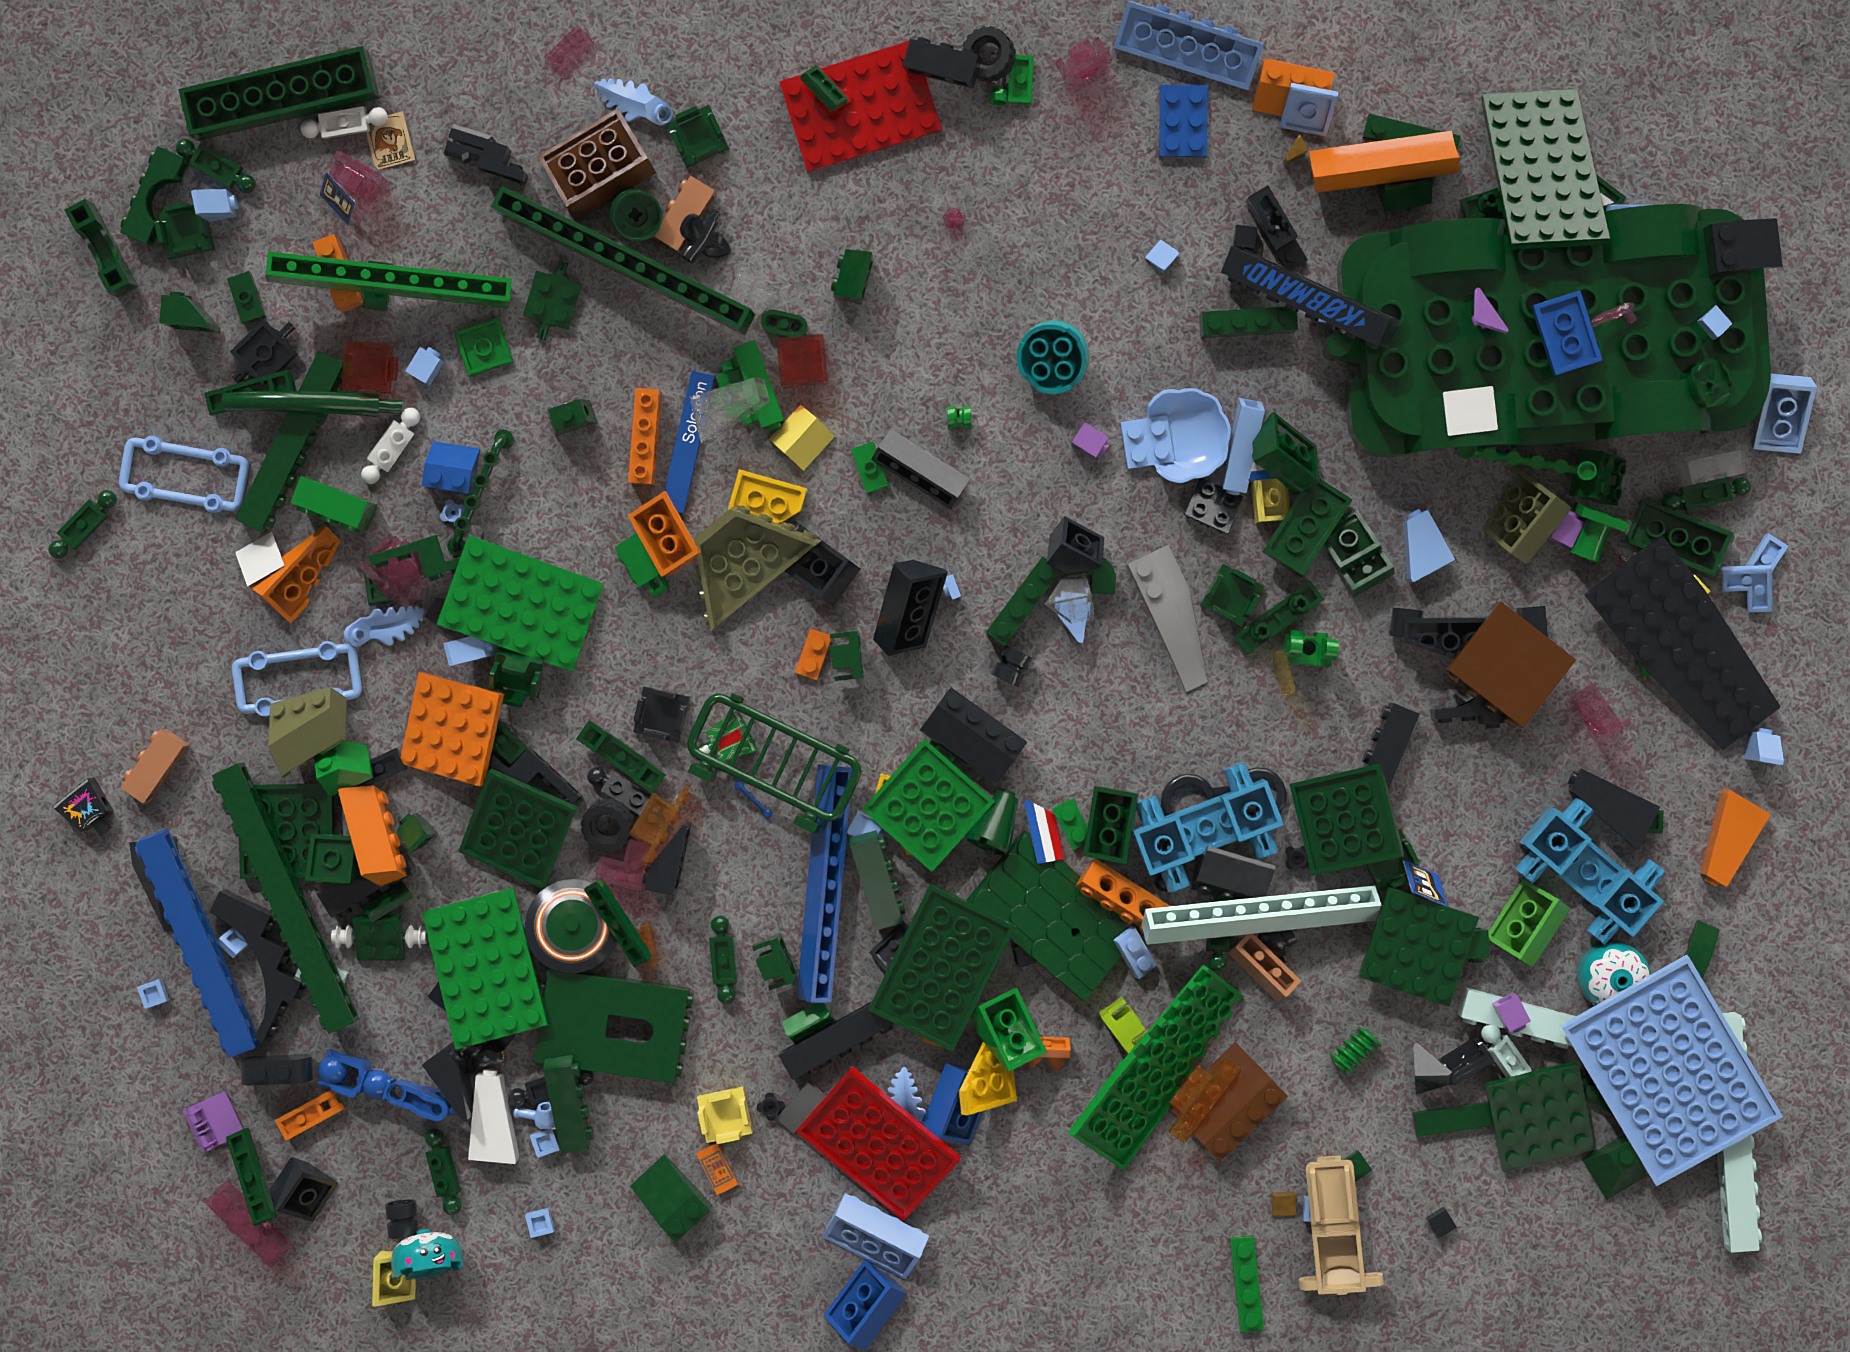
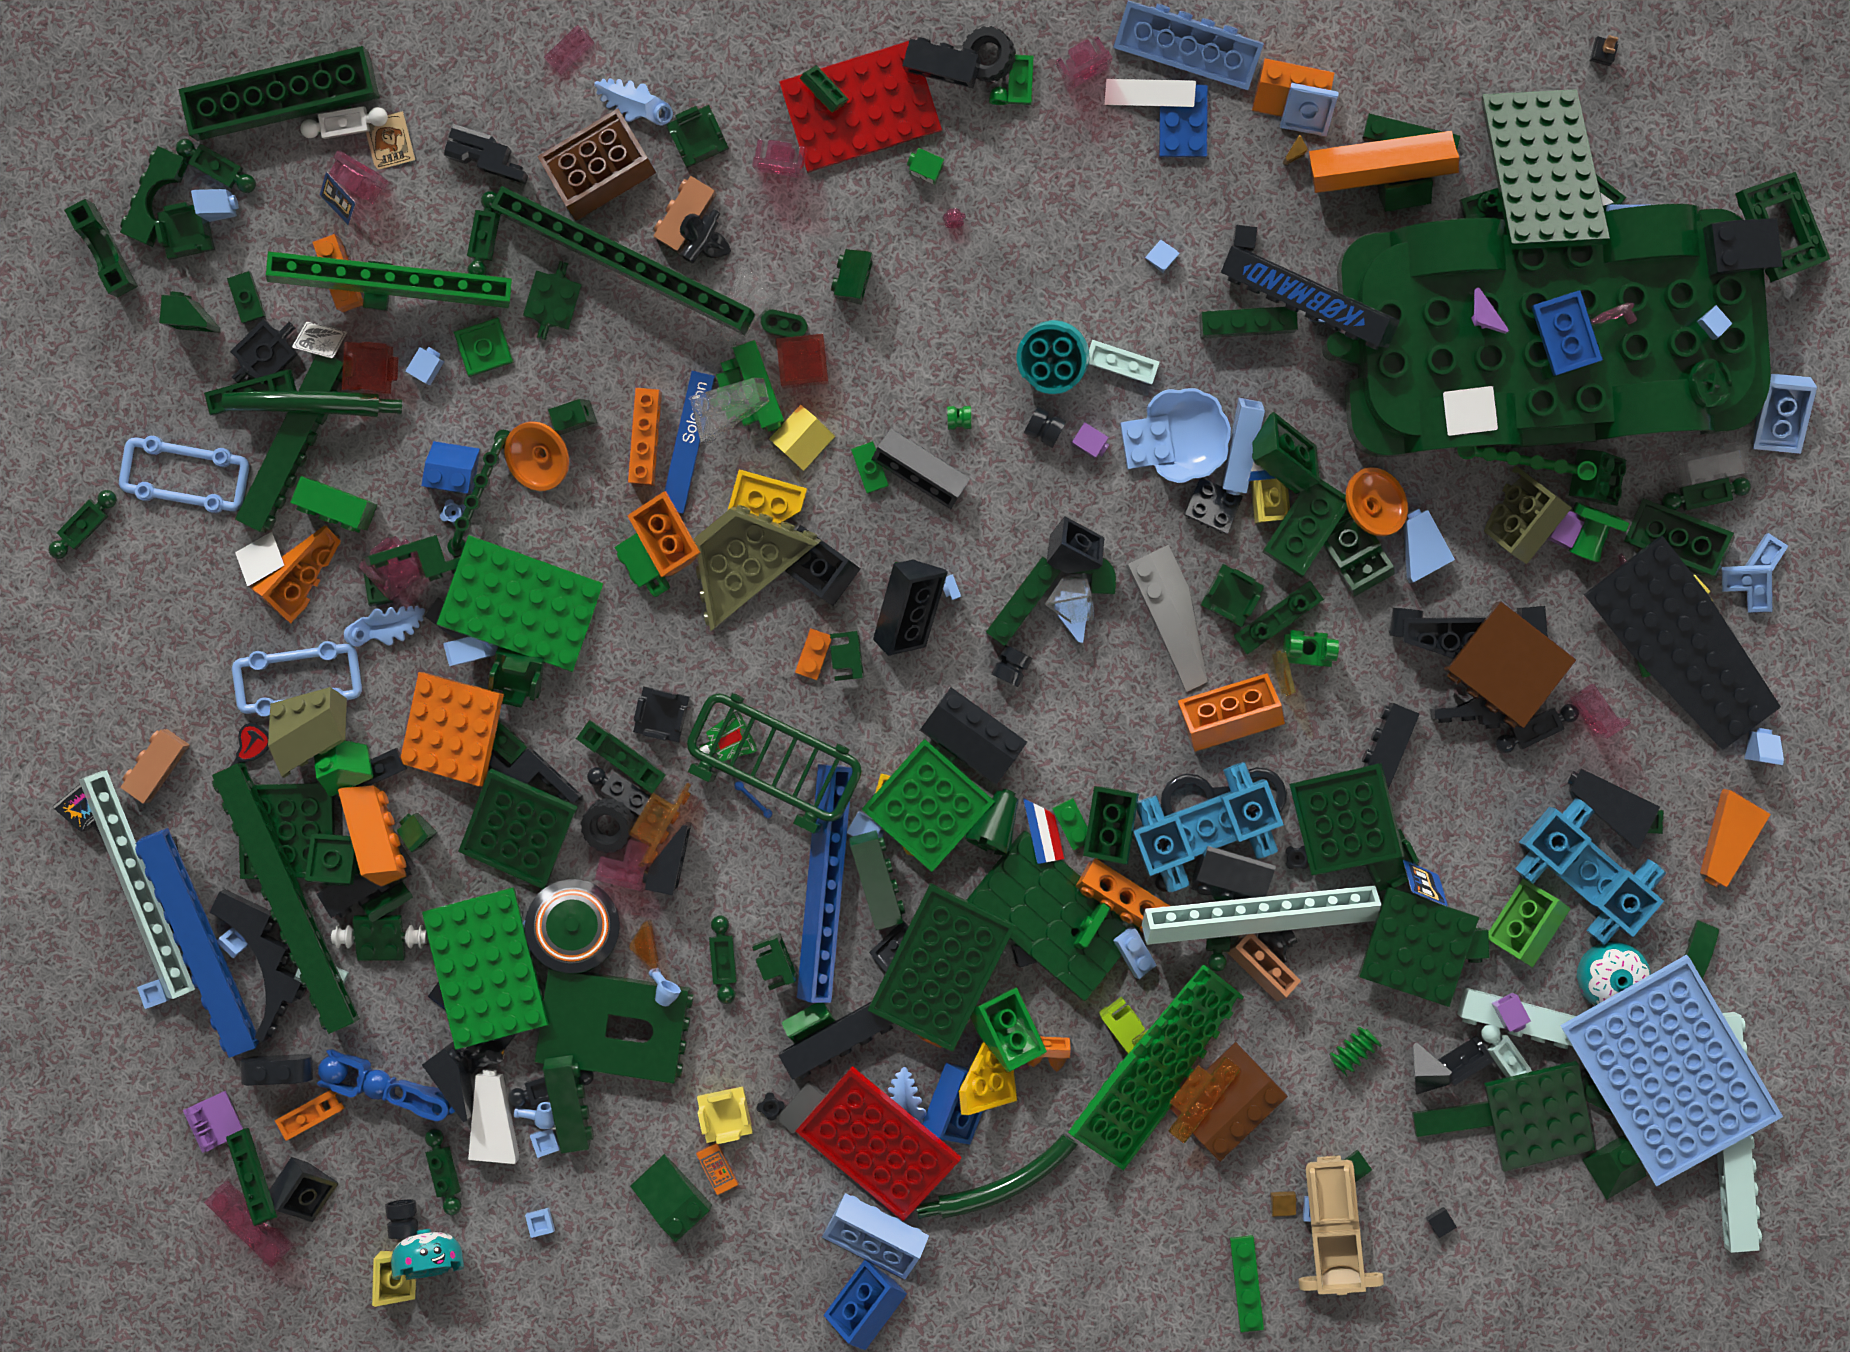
(136, 886): none -> light aqua brick
(252, 742): none -> piece
(319, 339): none -> white sticker
(390, 445): white plate -> none
(483, 235): none -> dark green plate
(529, 462): none -> orange dish
(618, 922): dark green plate -> none
(645, 224): dark green wheel -> none
(666, 991): none -> light blue bar
(779, 159): none -> clear pink panel
(925, 165): none -> green brick
(1002, 1189): none -> dark green animal
(1045, 427): none -> black wheel
(1091, 925): none -> green plate
(1122, 362): none -> light aqua plate
(1150, 92): none -> white sticker
(1231, 712): none -> orange slope
(1276, 228): black plate -> none
(1376, 501): none -> orange dish
(1538, 728): none -> black plate
(1604, 50): none -> black piece
(1787, 190): none -> dark green plate

